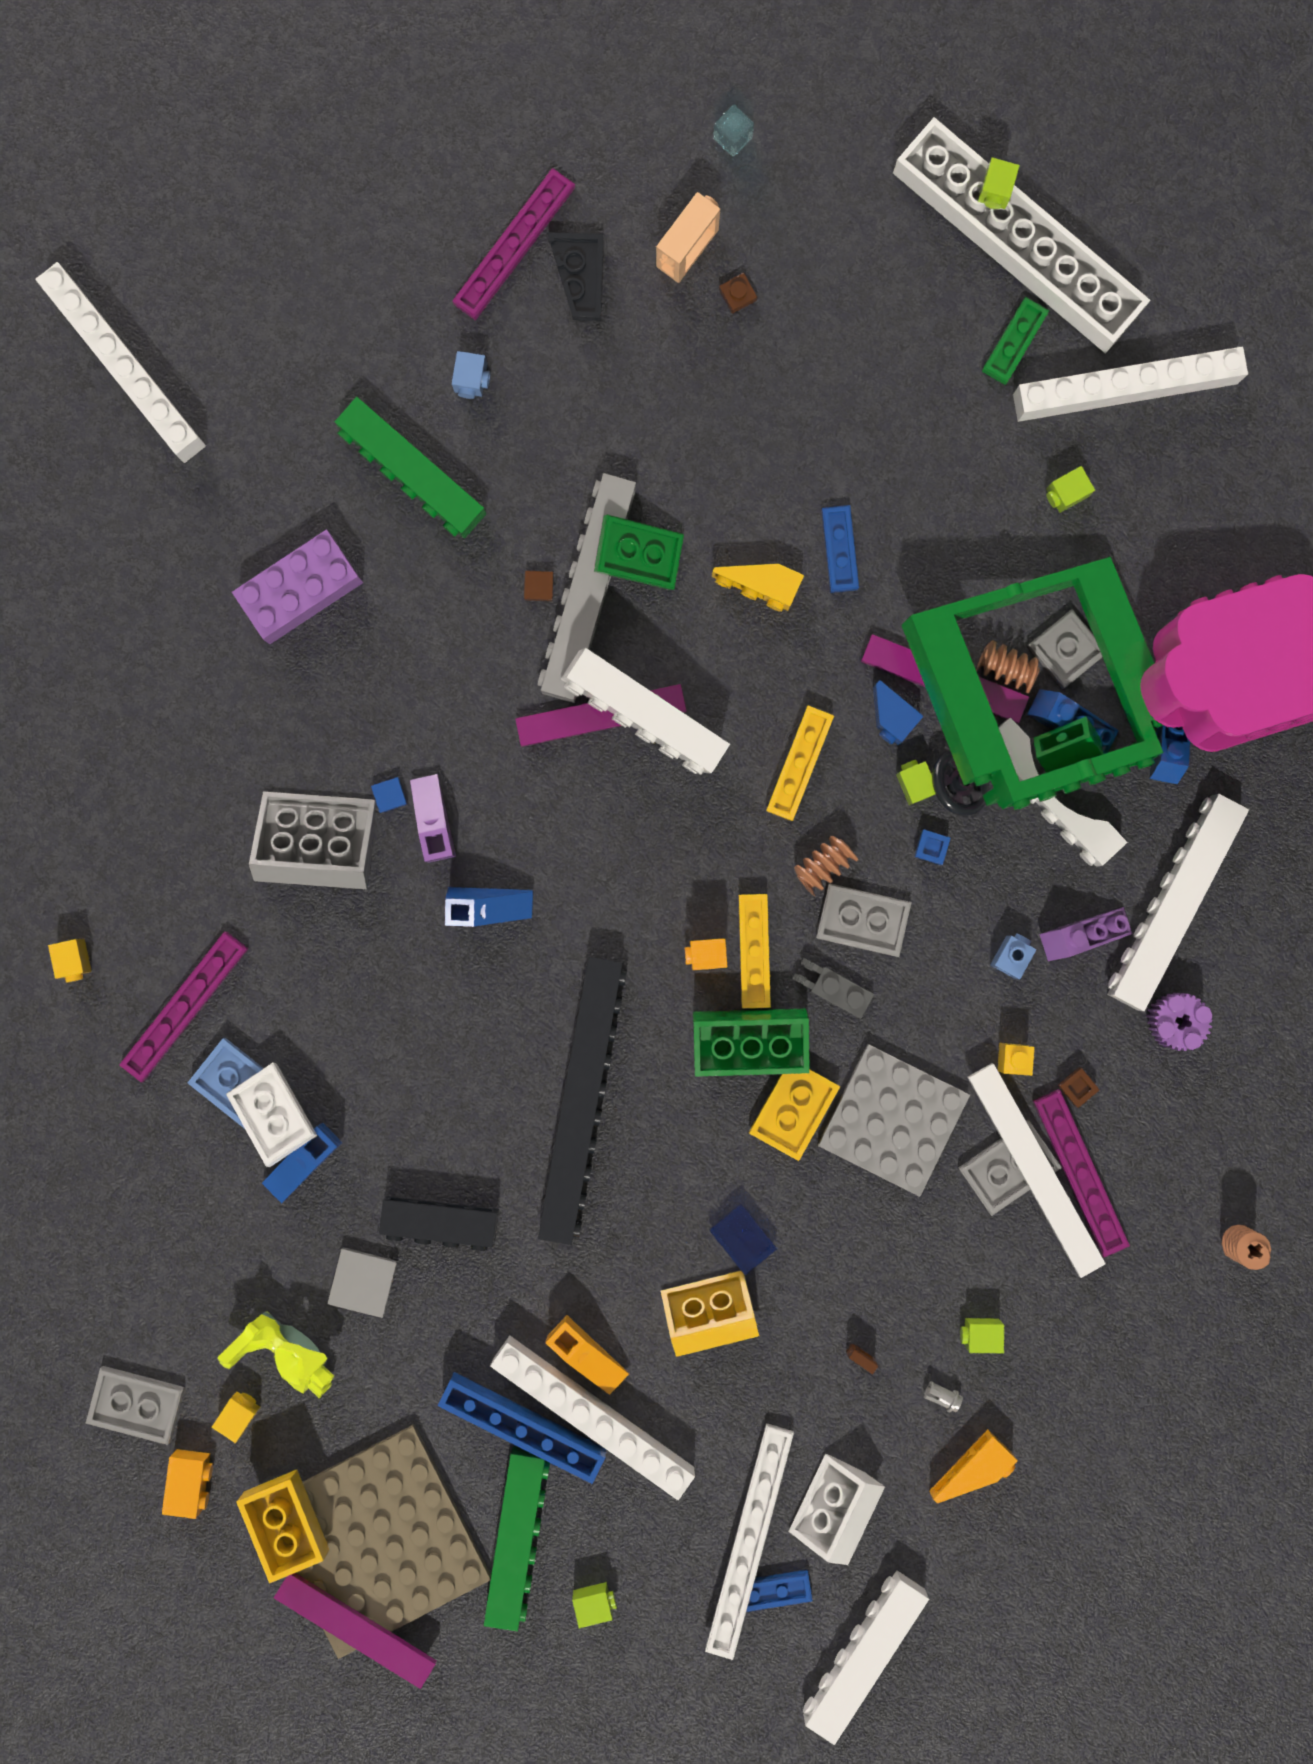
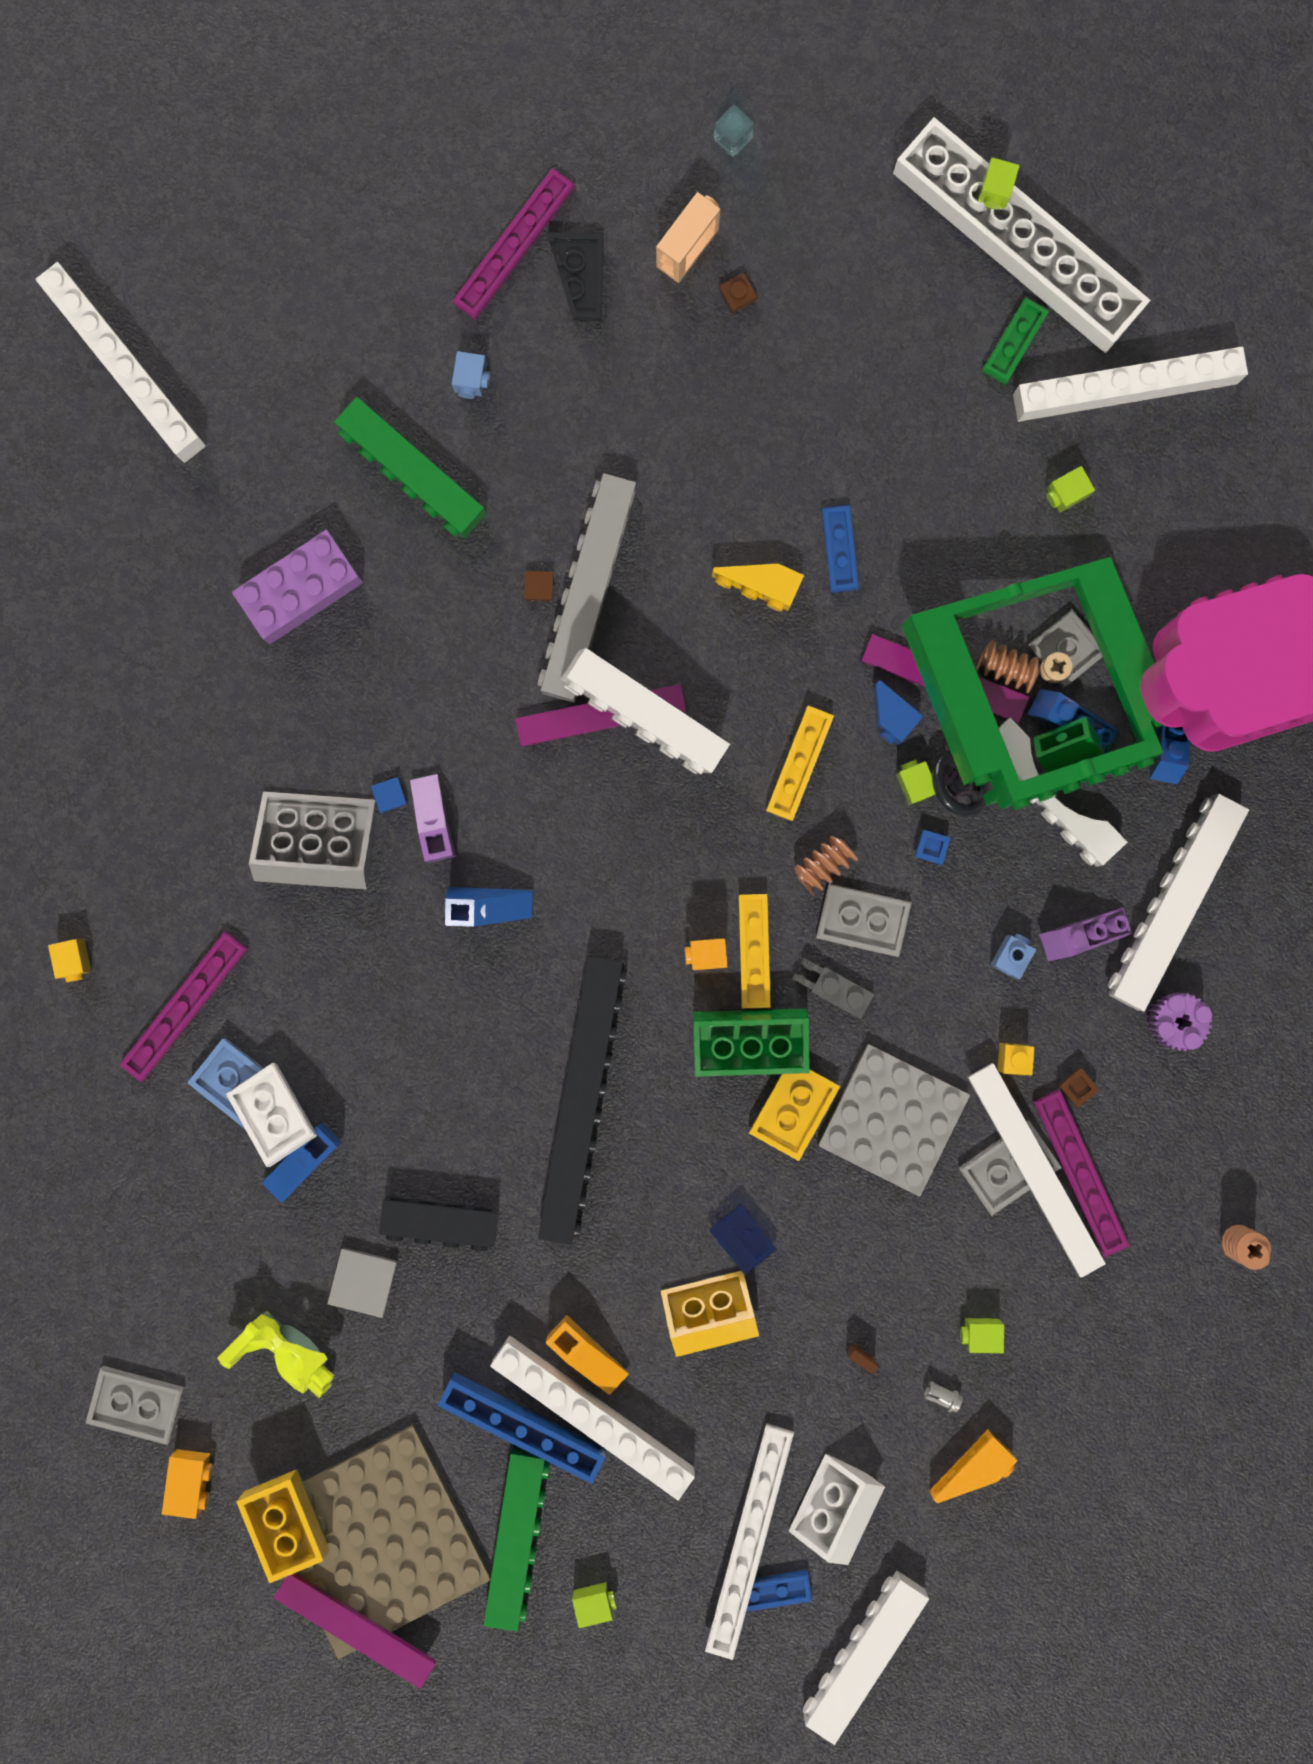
(236, 1416): yellow brick -> none
(638, 552): green tile -> none
(1050, 670): none -> tan wheel

